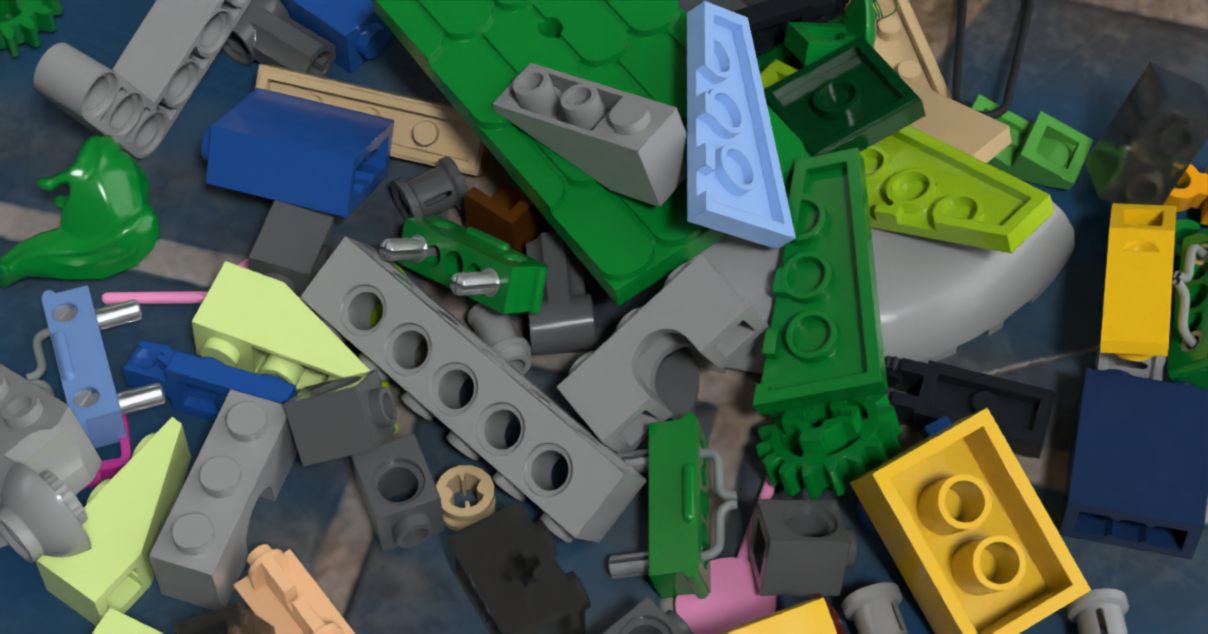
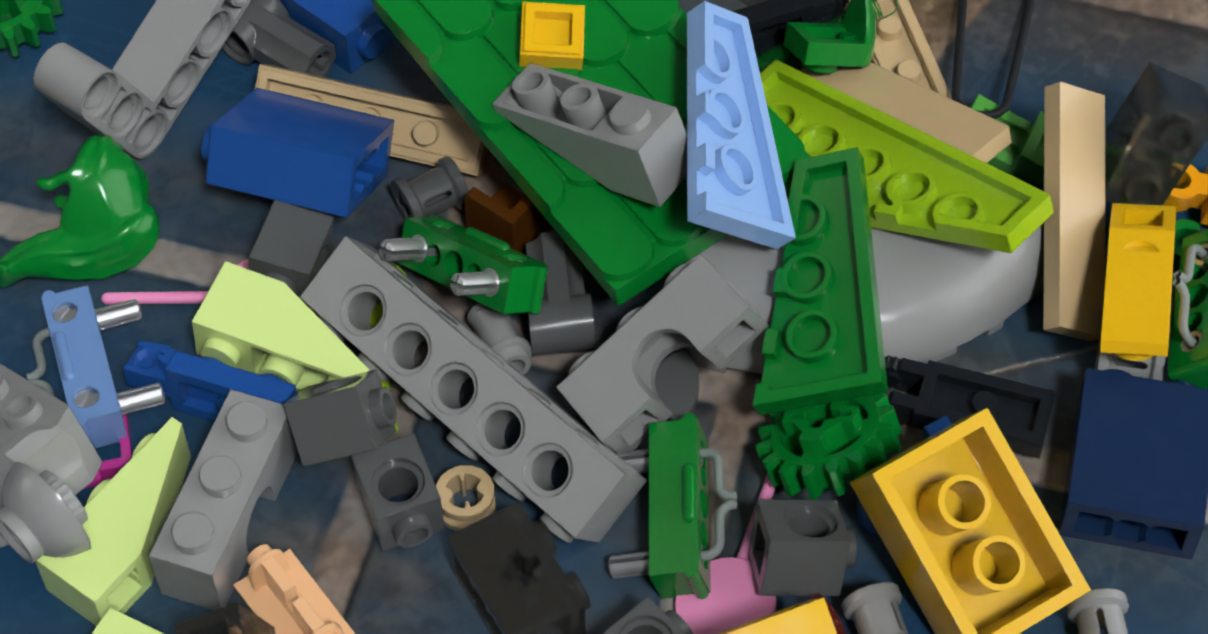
(552, 35): none -> yellow tile
(844, 100): dark green tile -> none
(1077, 227): none -> tan tile

